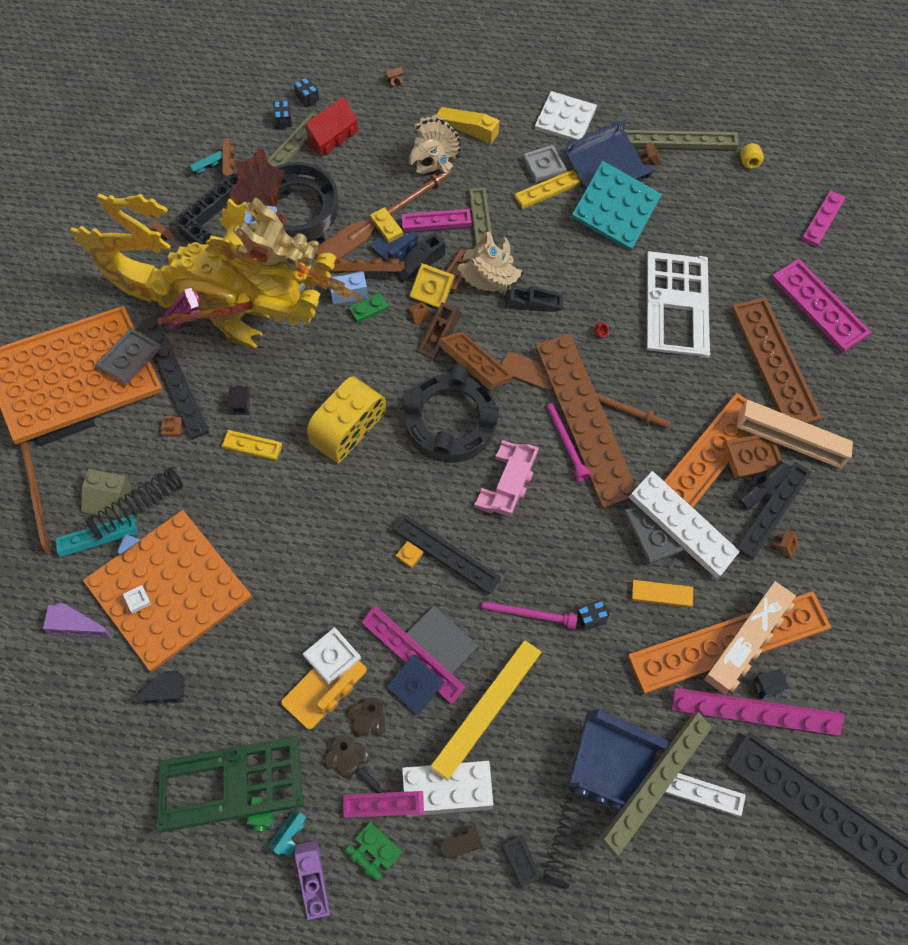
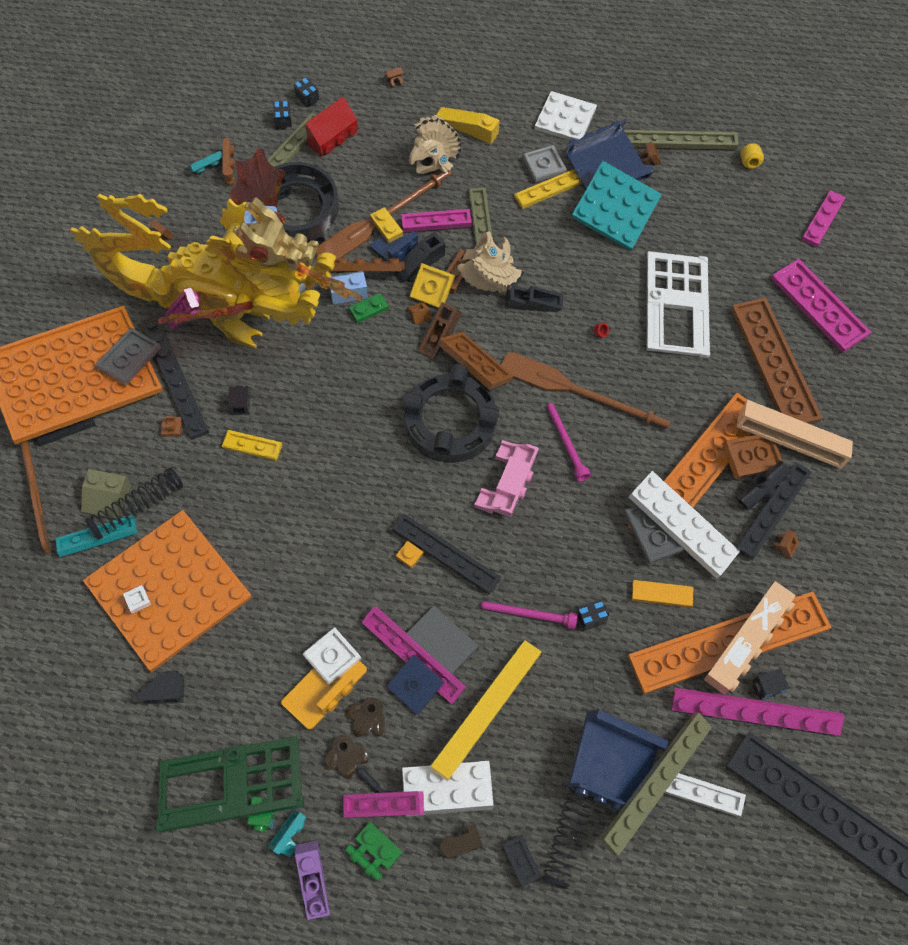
(66, 621): medium lavender slope -> none
(127, 543): medium blue slope -> none
(191, 219): black beam -> none
(345, 418): yellow brick -> none
(586, 421): dark orange plate -> none

